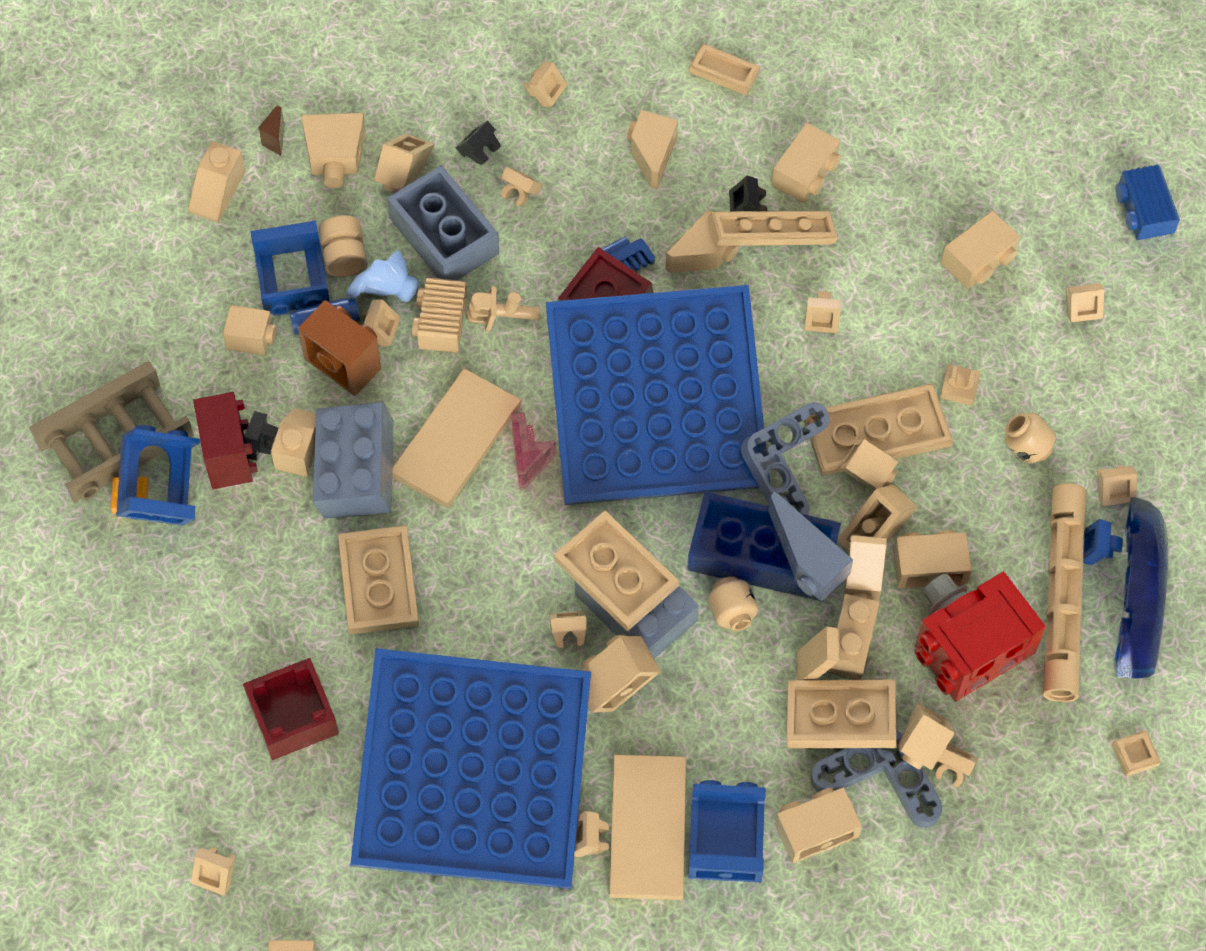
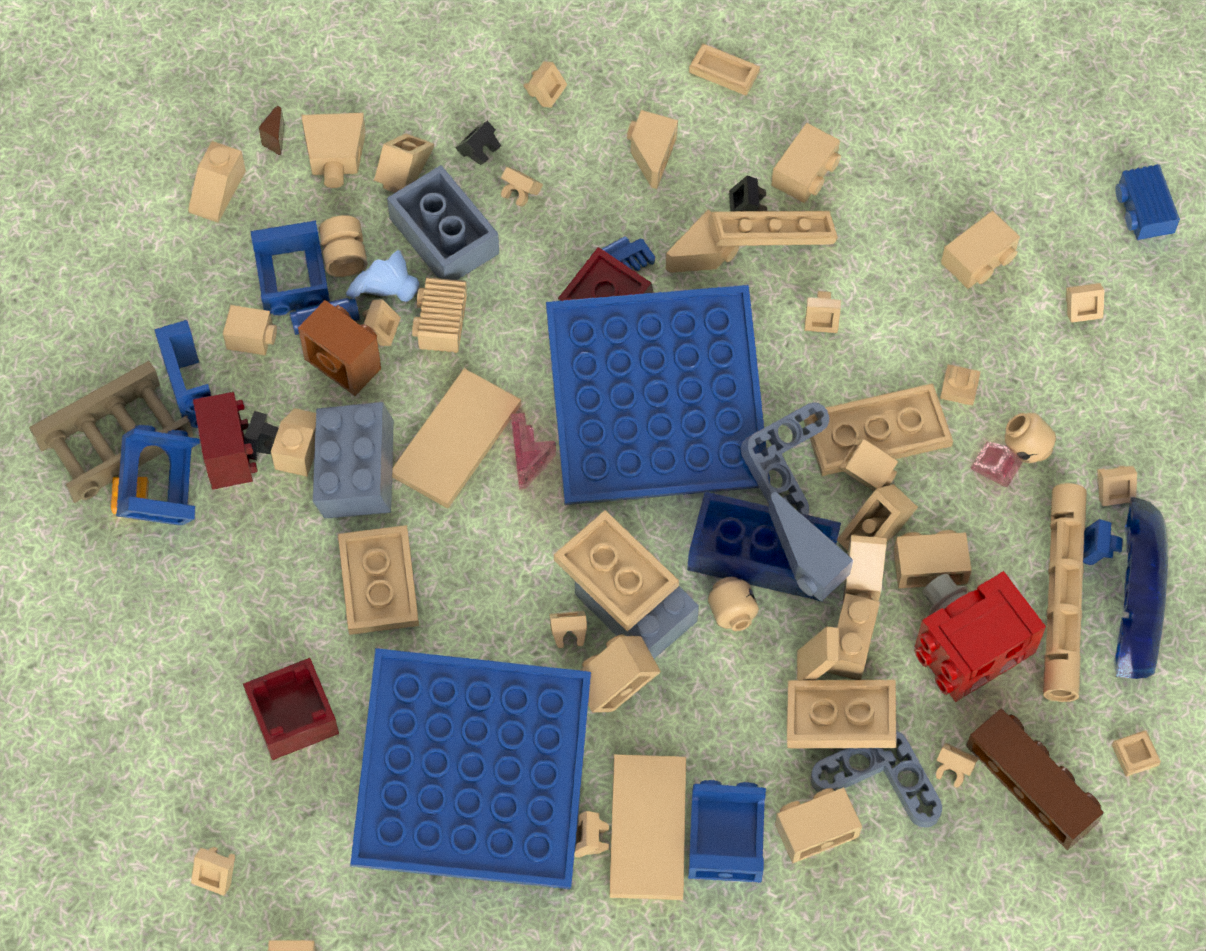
(179, 352): none -> blue panel
(484, 308): tan arm -> none
(925, 737): tan slope -> none
(997, 463): none -> clear pink slope
(1035, 778): none -> reddish brown brick

